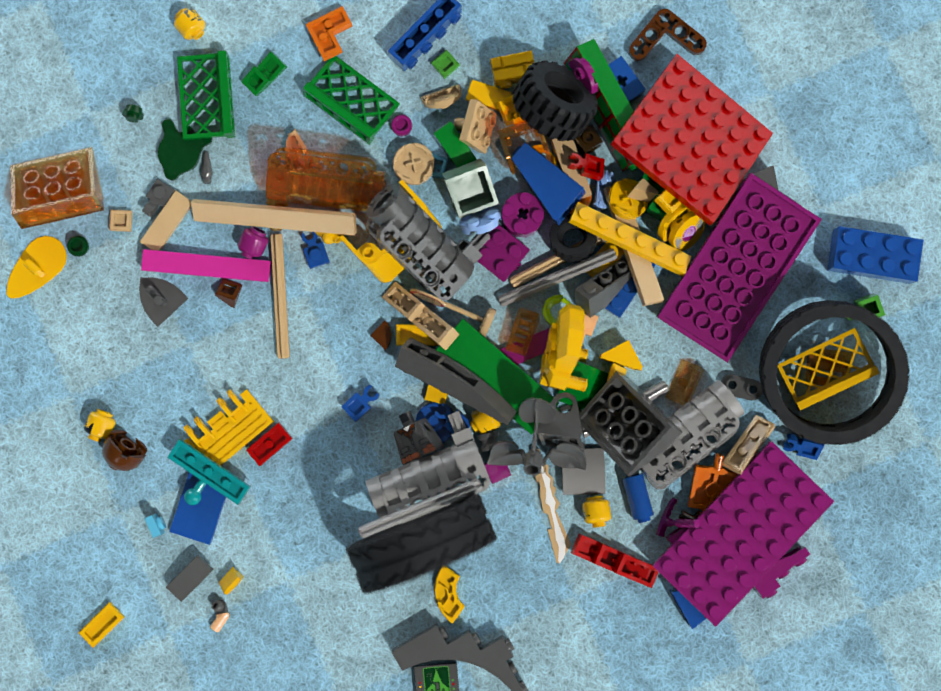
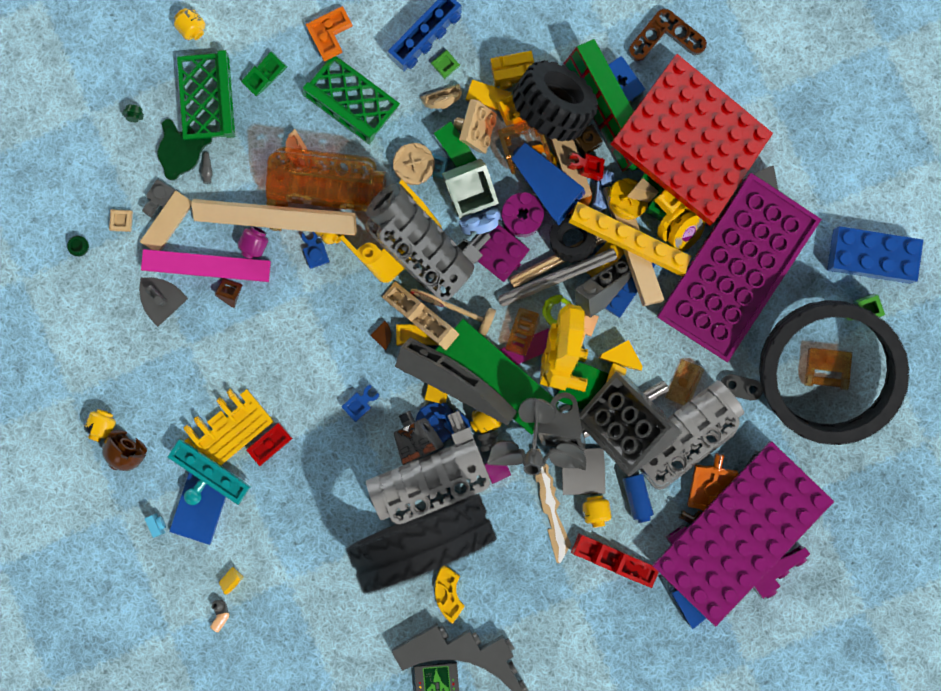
(36, 266): yellow shield -> none
(55, 188): clear orange slope -> none
(101, 624): yellow tile -> none
(189, 578): dark grey slope -> none
(279, 294): tan axle -> none
(401, 125): magenta tile -> none
(420, 508): light grey axle -> none
(583, 72): magenta plate -> none
(666, 522): magenta piece -> none
(748, 444): tan tile -> none
(803, 447): blue plate -> none
(836, 386): yellow fence -> none

